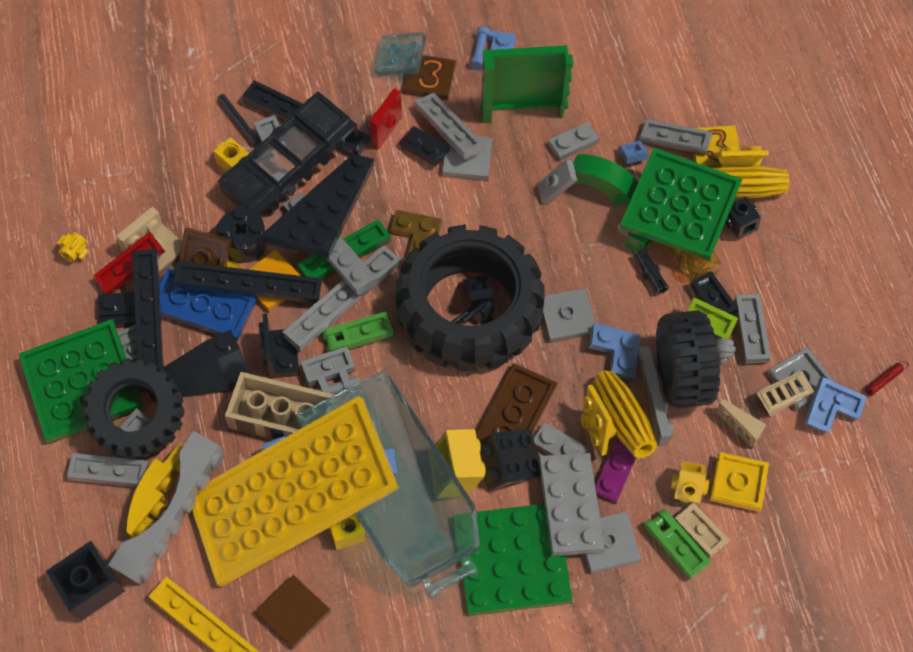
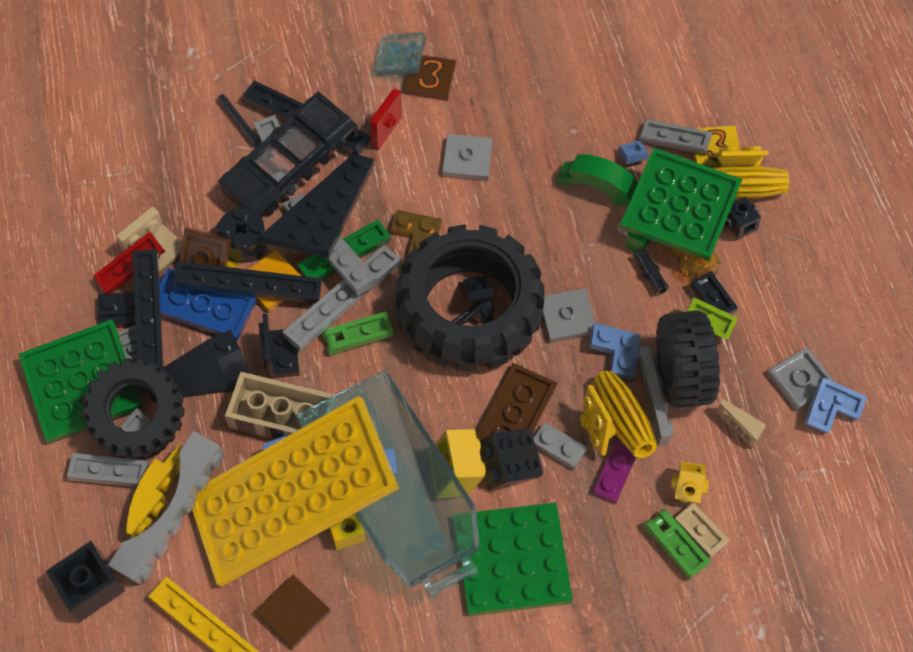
(72, 247): yellow gear -> none
(228, 149): yellow brick -> none
(329, 366): light grey plate -> none
(424, 146): black plate -> none
(449, 126): light grey plate -> none
(499, 40): medium blue plate -> none
(525, 79): green panel -> none
(557, 181): light grey plate -> none
(571, 504): light grey plate -> none
(573, 141): light grey plate -> none
(619, 545): light grey plate -> none
(725, 349): light grey plate -> none
(739, 482): yellow plate -> none
(752, 328): light grey plate -> none
(781, 385): tan slope -> none
(884, 379): red piece -> none

